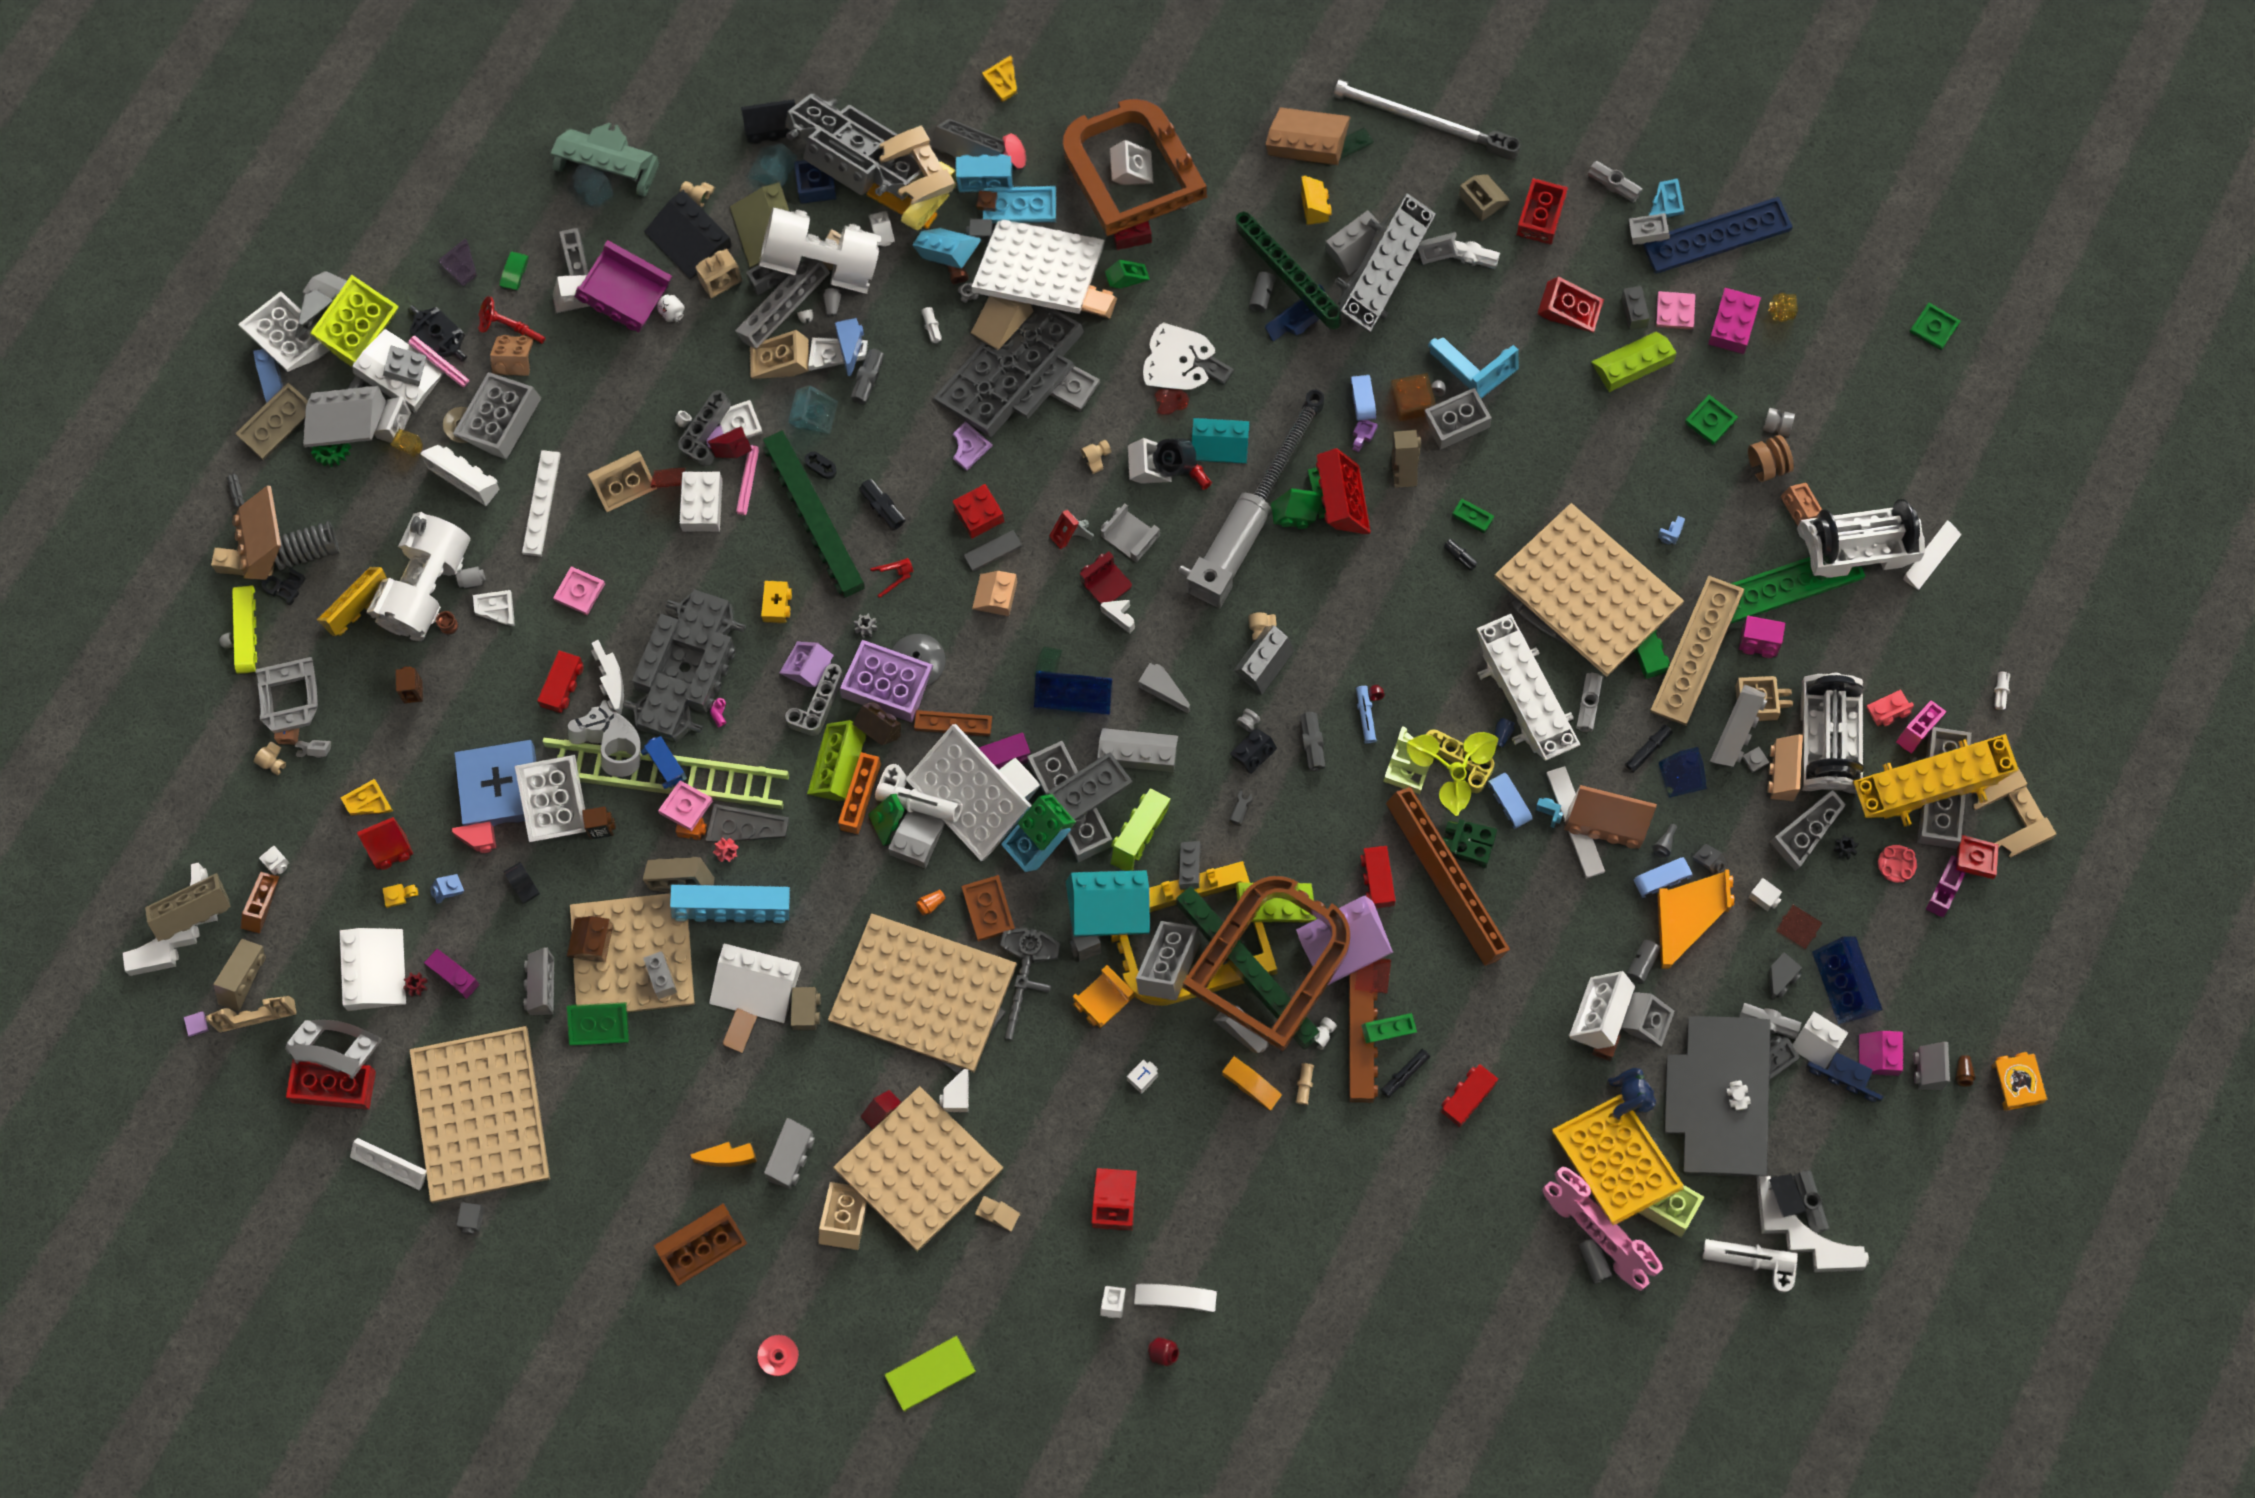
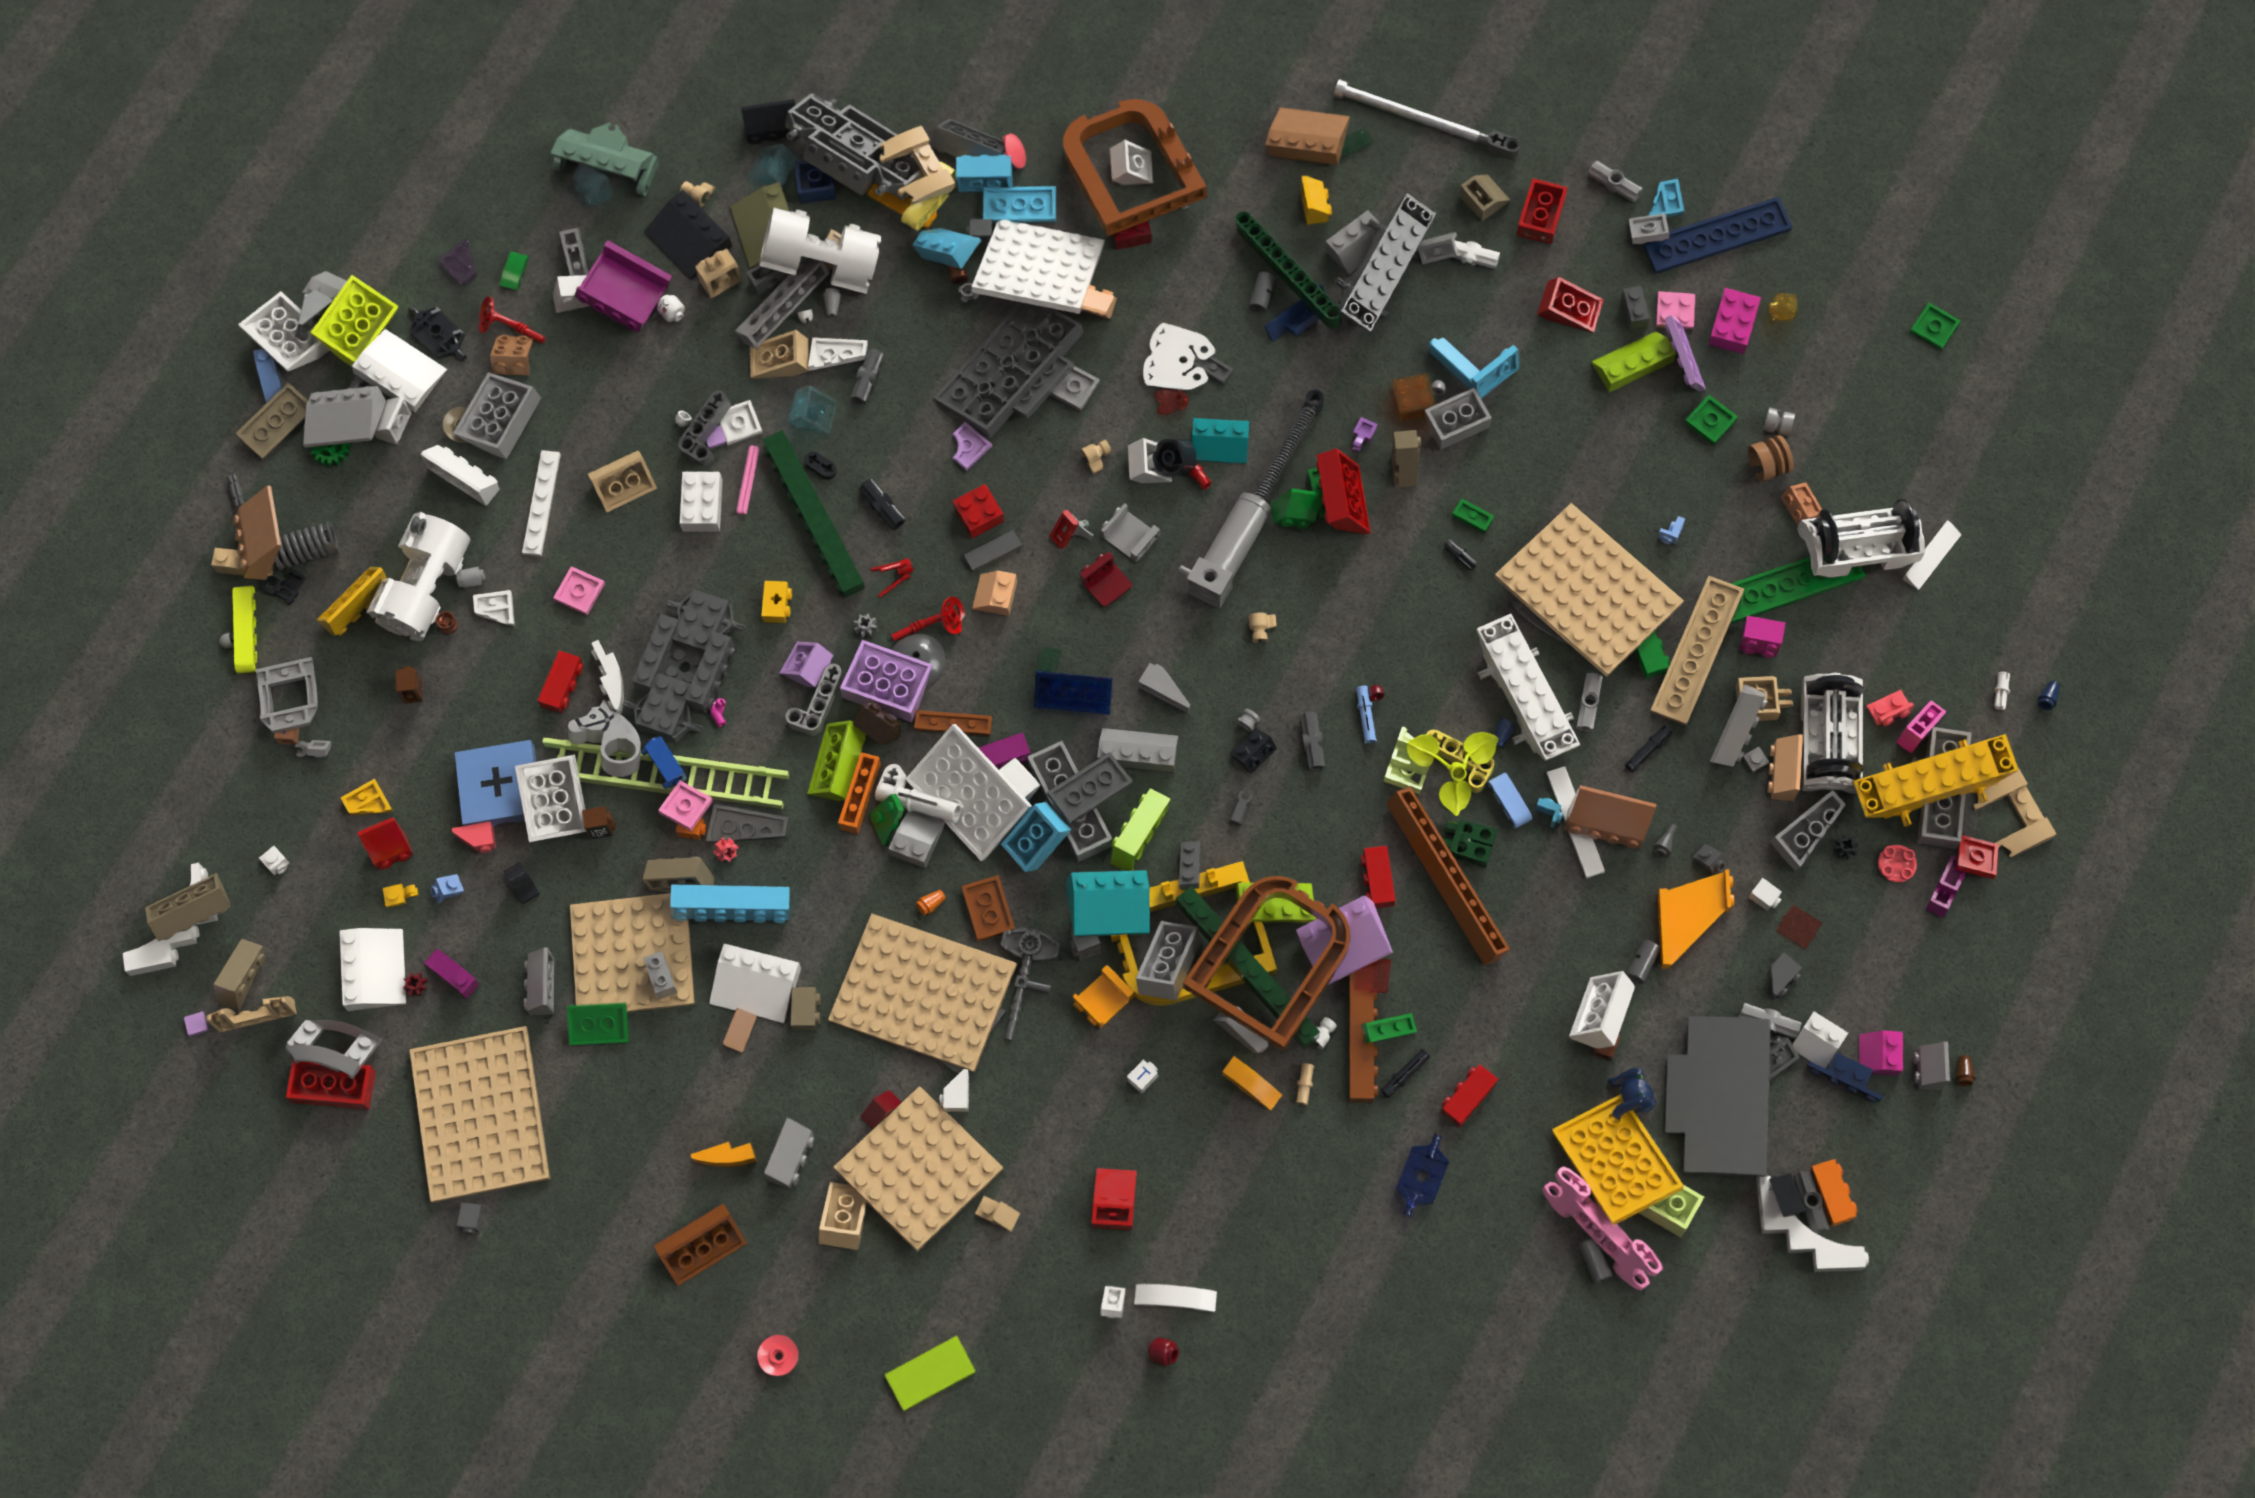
(259, 902): dark orange slope -> none
(267, 759): tan piece -> none
(388, 1164): white plate -> none
(404, 365): plate -> none
(407, 442): clear yellow bracket -> none
(438, 361): bright pink axle -> none
(590, 938): reddish brown slope -> none
(667, 477): clear red piece -> none
(730, 444): dark red slope -> none
(850, 342): medium blue slope -> none
(881, 226): white slope -> none
(931, 324): white axle -> none
(945, 616): none -> red dish
(987, 200): reddish brown plate -> none
(1000, 320): tan slope -> none
(1002, 79): yellow wing -> none
(1045, 820): green bracket -> none
(1115, 611): white slope -> none
(1126, 274): green slope -> none
(1265, 658): dark grey slope -> none
(1363, 398): light blue beam -> none
(1426, 1159): none -> clear blue plate
(1647, 1018): light grey slope -> none
(1663, 876): light blue beam -> none
(1683, 772): clear blue slope -> none
(1686, 359): none -> lavender plate
(1738, 1092): white piece -> none
(1779, 1260): white piece -> none
(1833, 1192): none -> orange brick
(1847, 980): clear blue slope -> none
(2020, 1081): light orange panel -> none
(2049, 696): none -> dark blue cone

